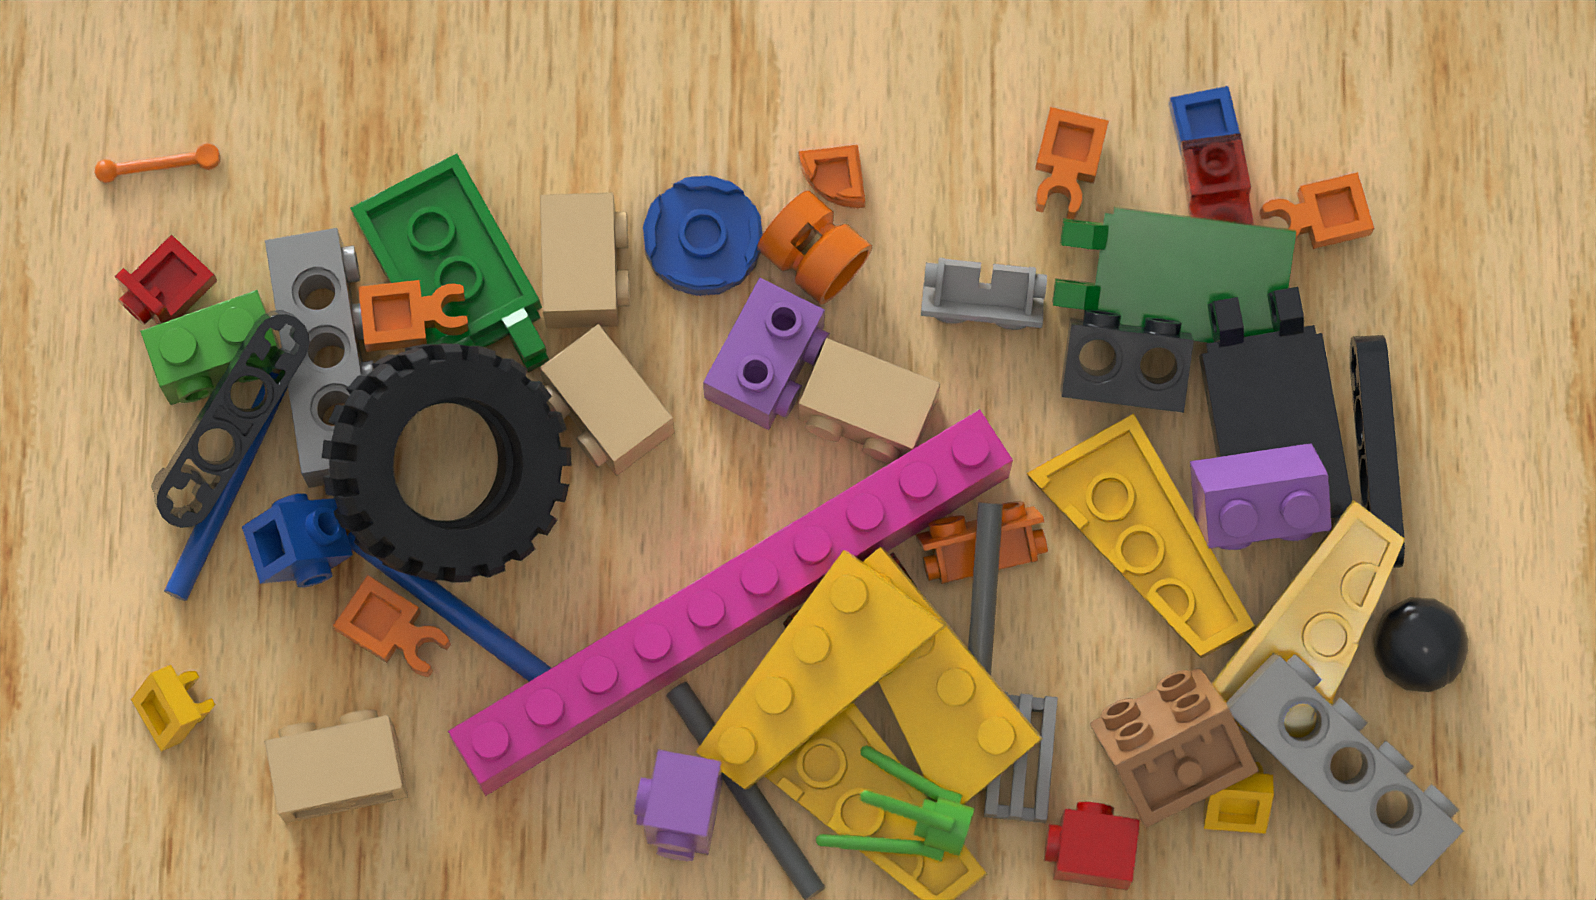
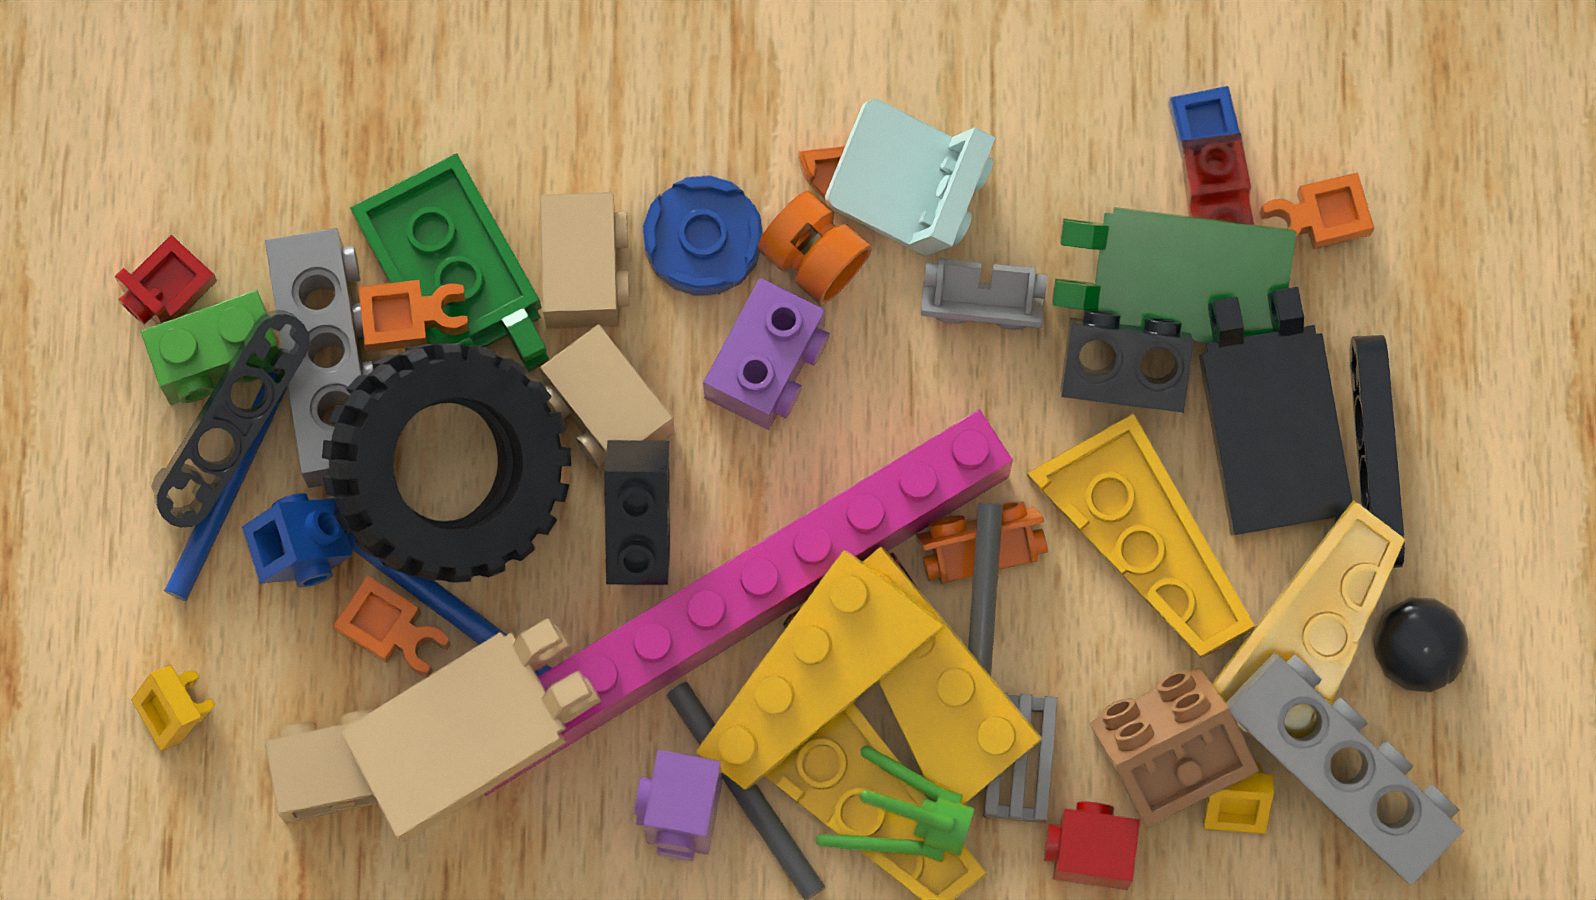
(206, 157): orange hinge -> none
(467, 728): none -> tan tile
(637, 512): none -> black brick
(867, 402): tan brick -> none
(909, 178): none -> light aqua bracket
(1069, 153): orange plate -> none
(1261, 496): medium lavender brick -> none

